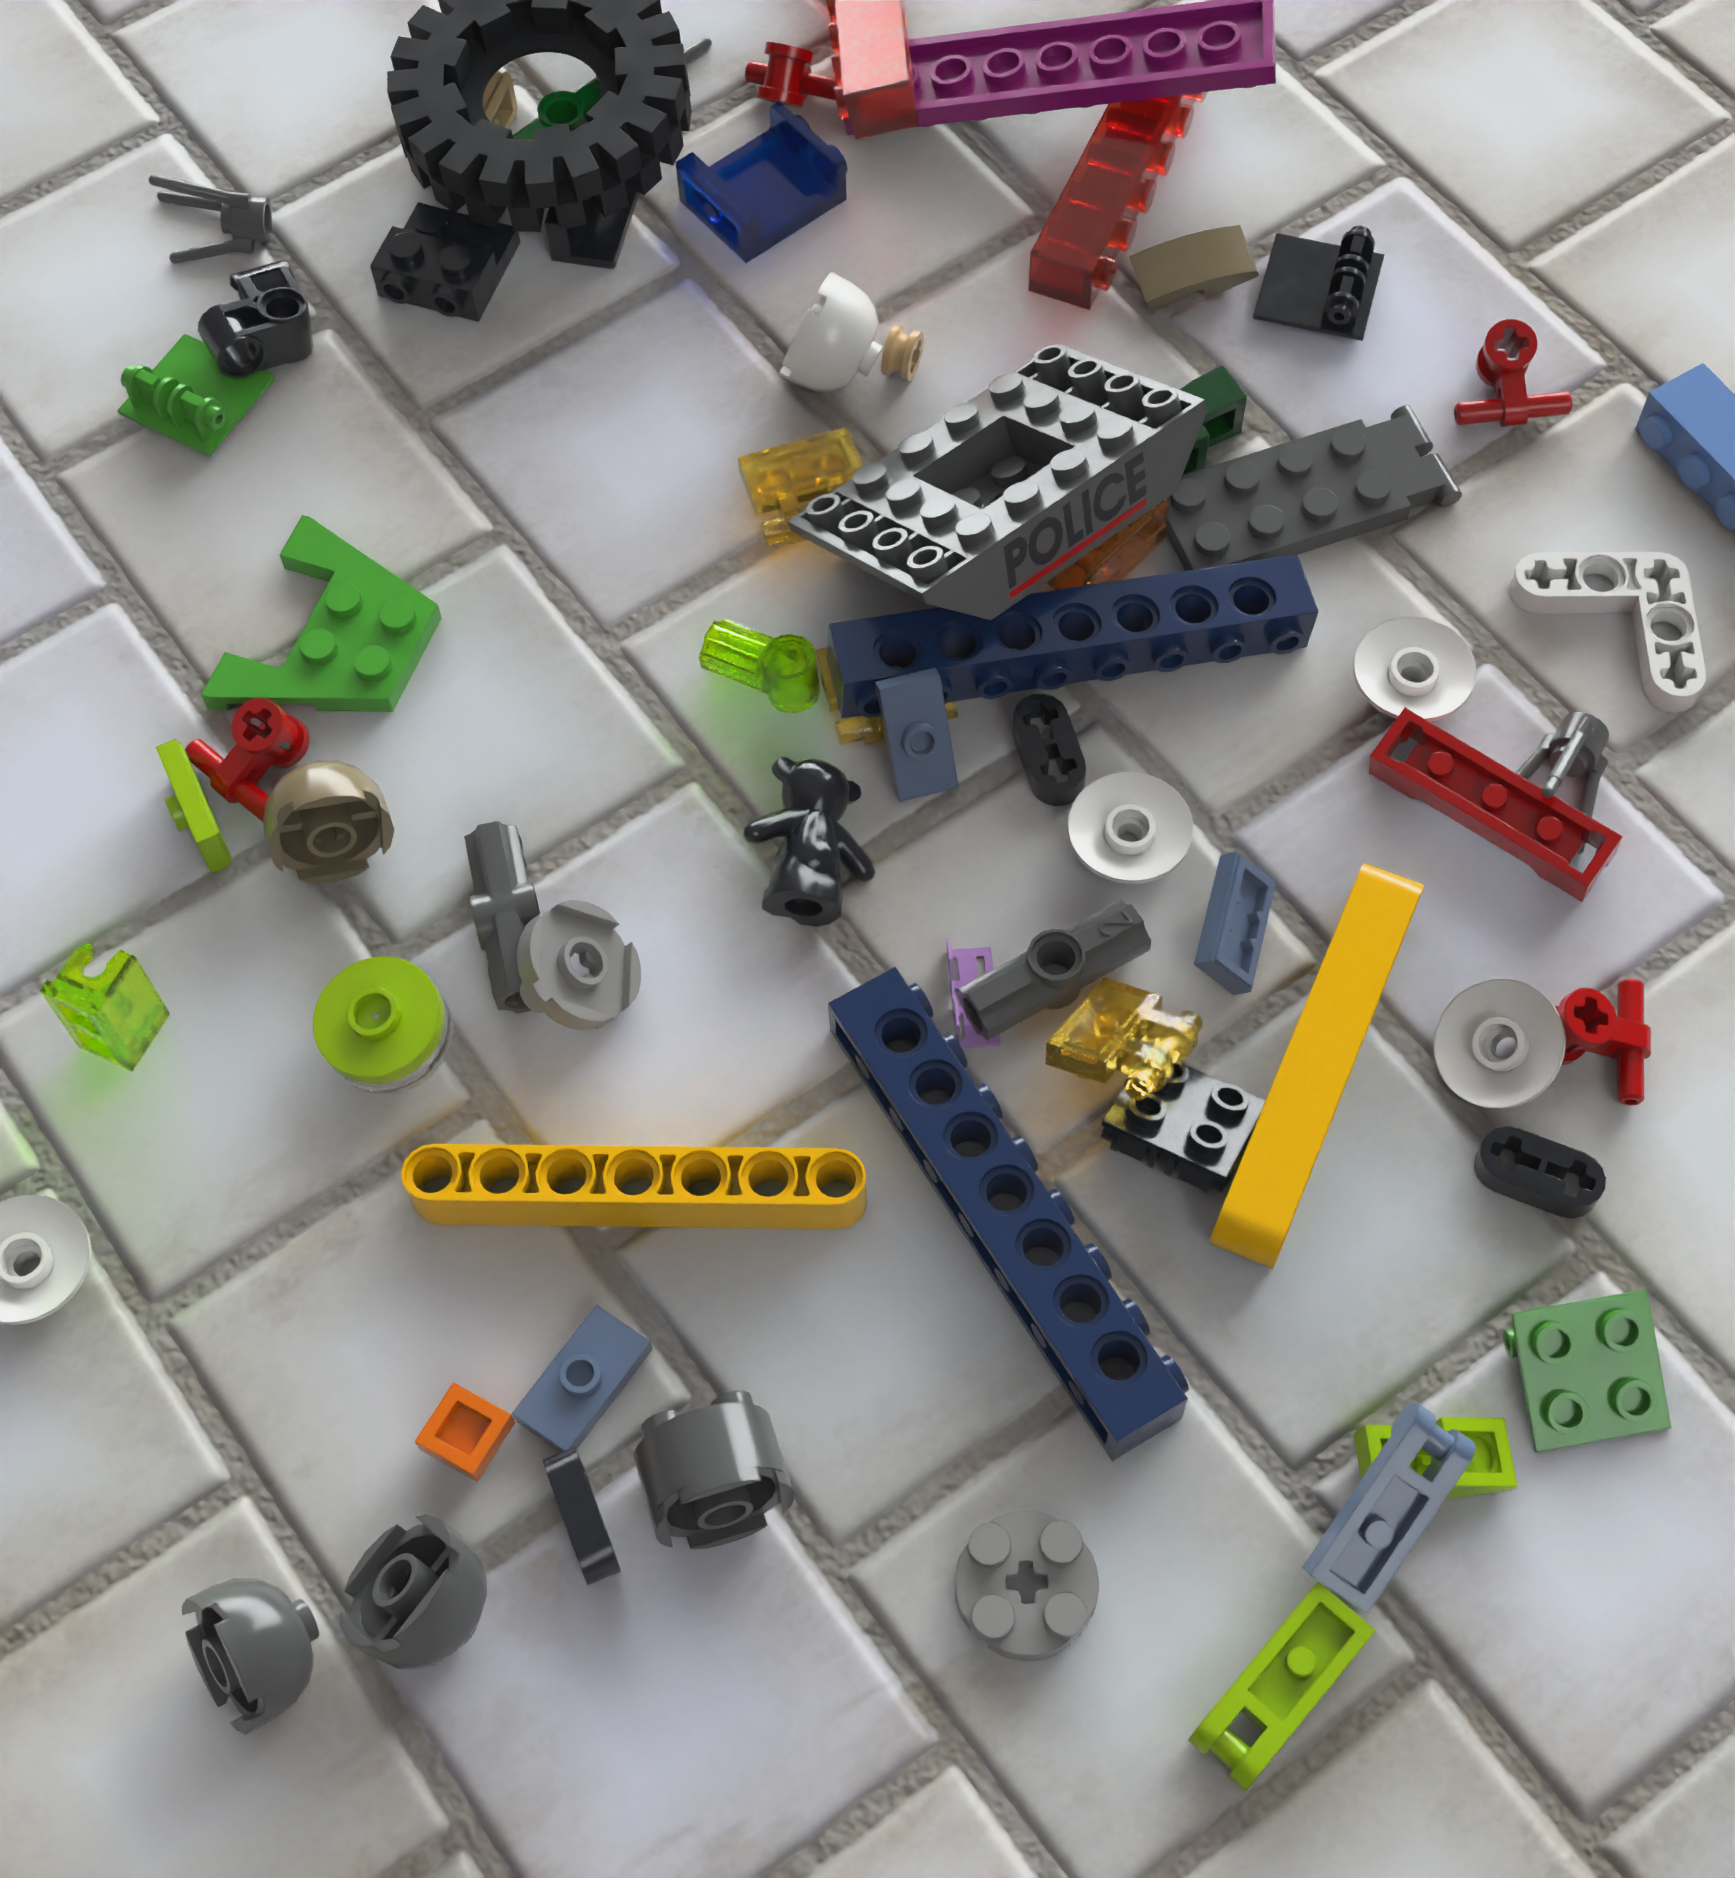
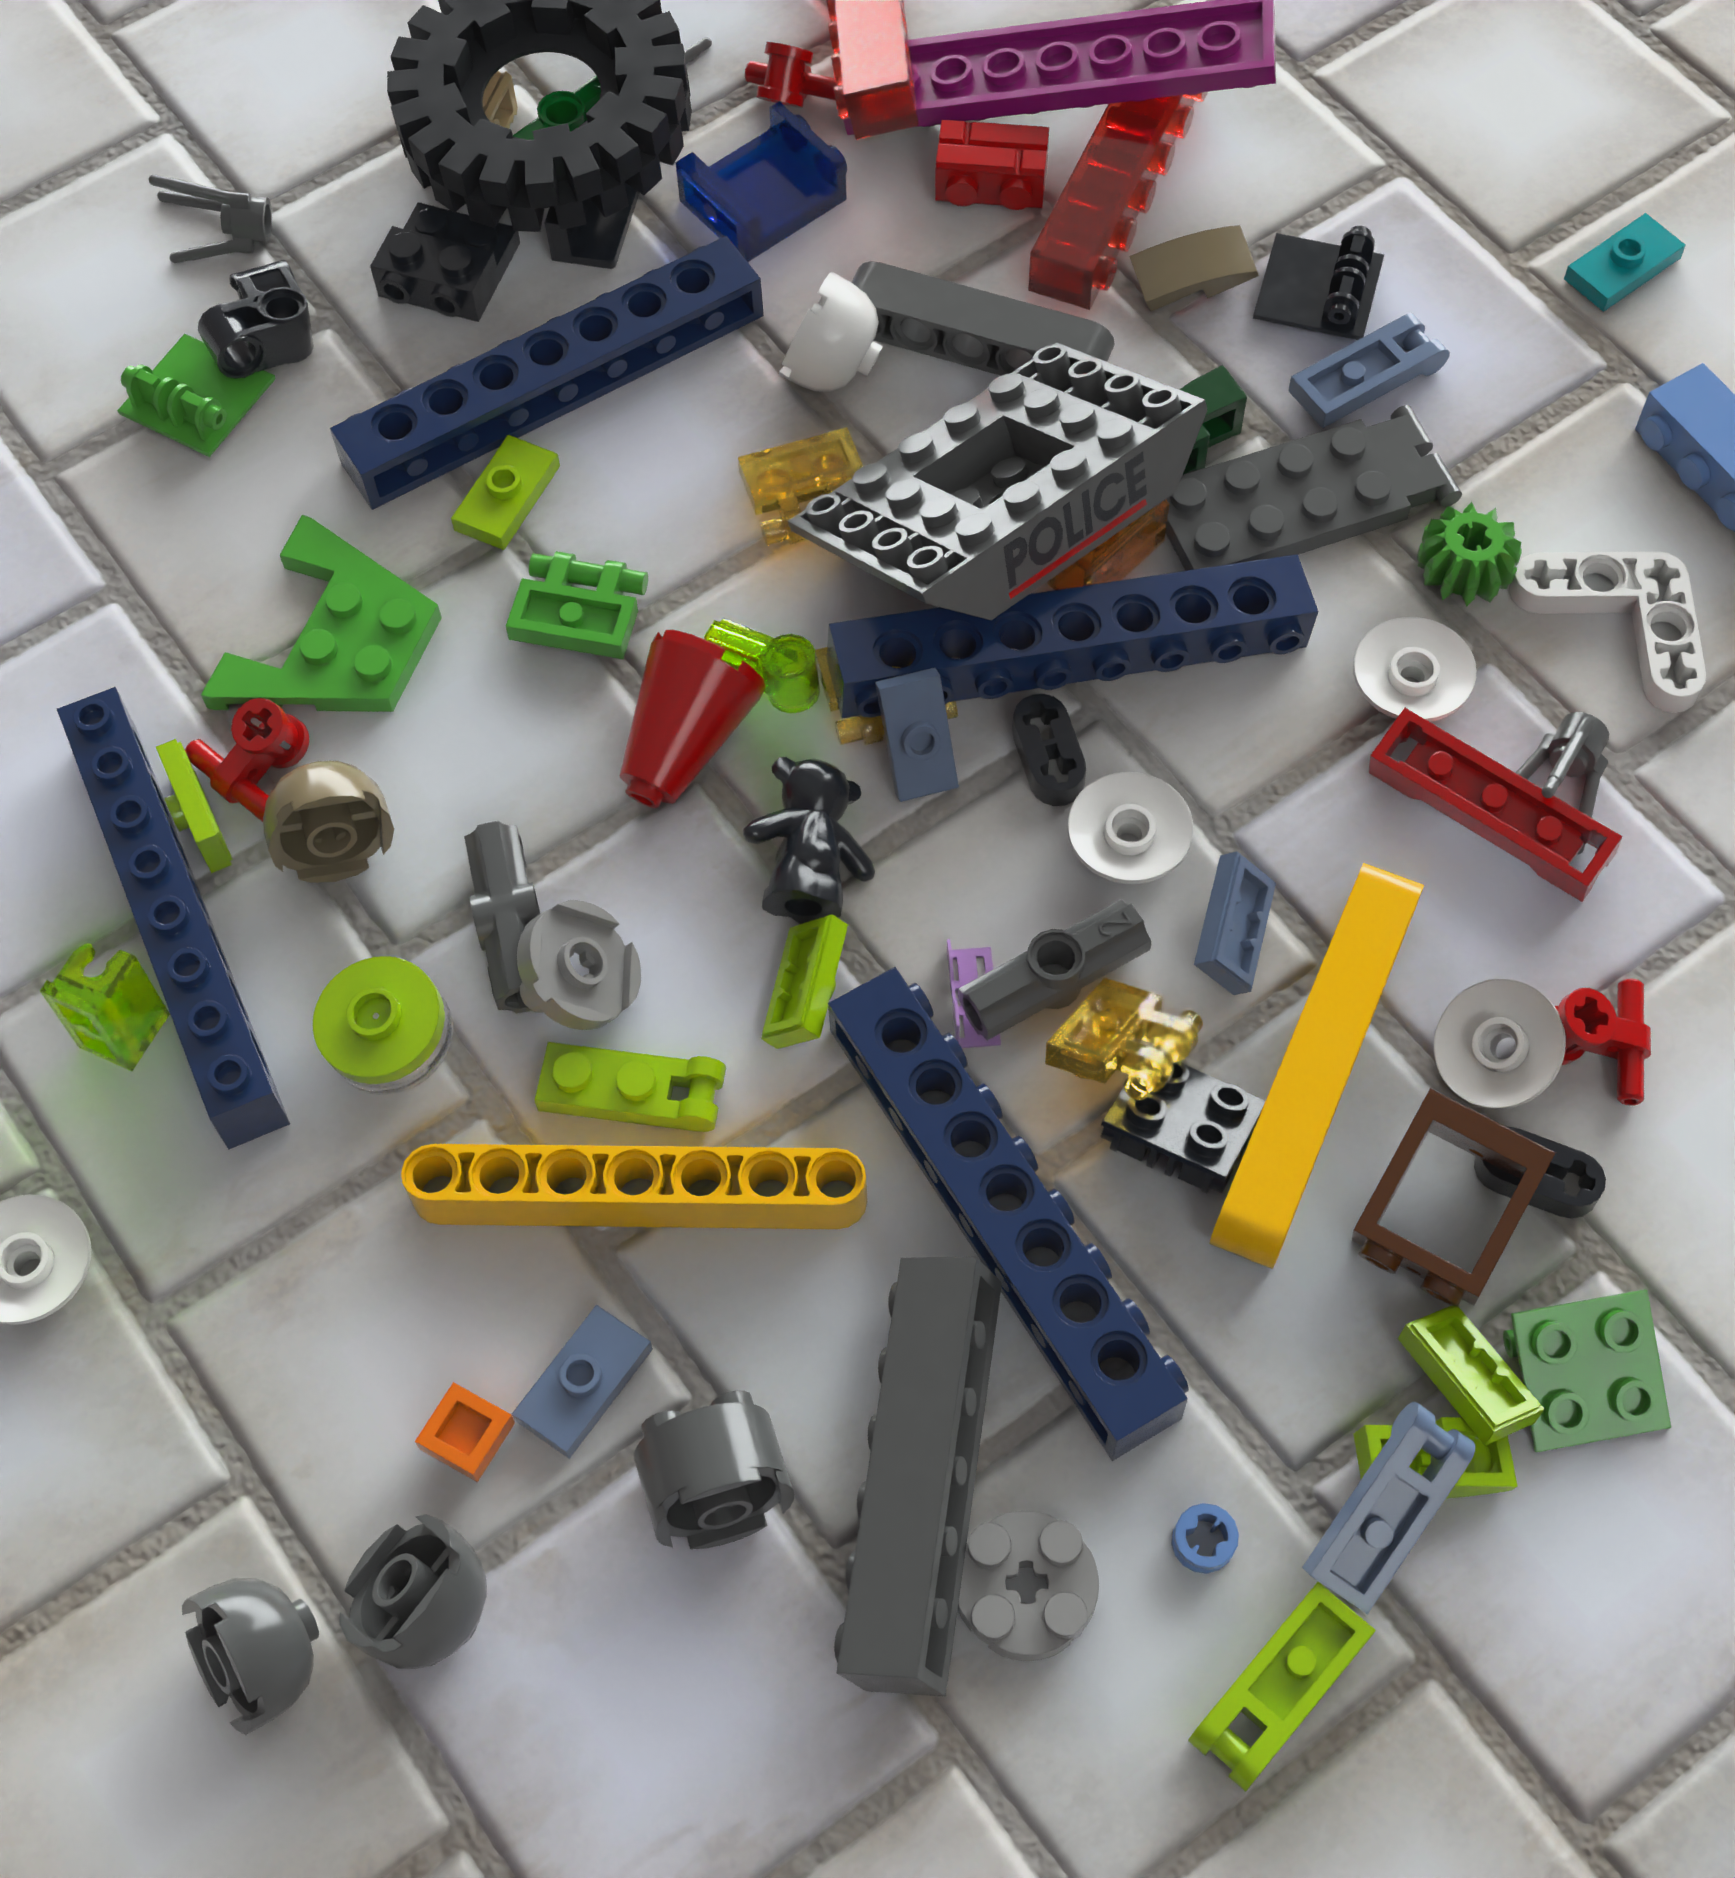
(173, 920): none -> dark blue brick
(505, 492): none -> lime plate
(548, 372): none -> dark blue brick
(575, 617): none -> bright green plate
(581, 1516): black beam -> none
(629, 1087): none -> lime plate
(683, 715): none -> red cone
(804, 982): none -> lime plate
(902, 353): tan bush -> none
(919, 1478): none -> dark grey brick
(970, 323): none -> dark grey beam
(991, 164): none -> red brick
(1186, 1526): none -> medium blue bush
(1367, 370): none -> sand blue plate
(1469, 554): none -> bright green gear
(1470, 1374): none -> lime plate
(1480, 1138): none -> reddish brown window
(1507, 376): red piece -> none
(1624, 262): none -> teal plate

